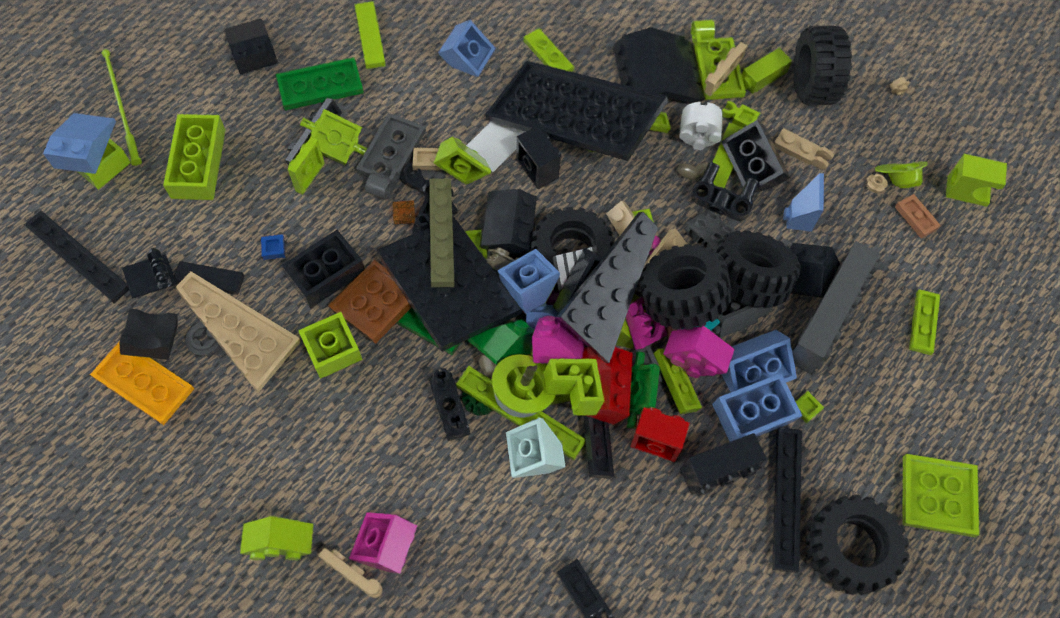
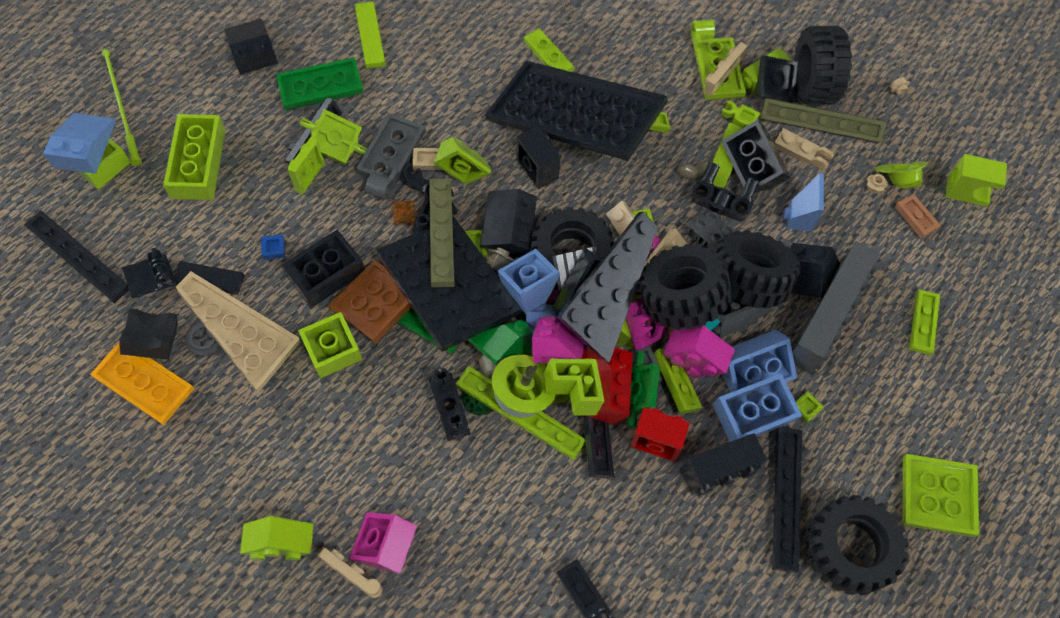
(467, 49): medium blue slope -> none
(495, 143): white sticker -> none
(534, 449): light aqua slope -> none
(659, 64): black hinge -> none
(701, 125): white brick -> none
(776, 78): none -> black tile
(823, 119): none -> olive plate

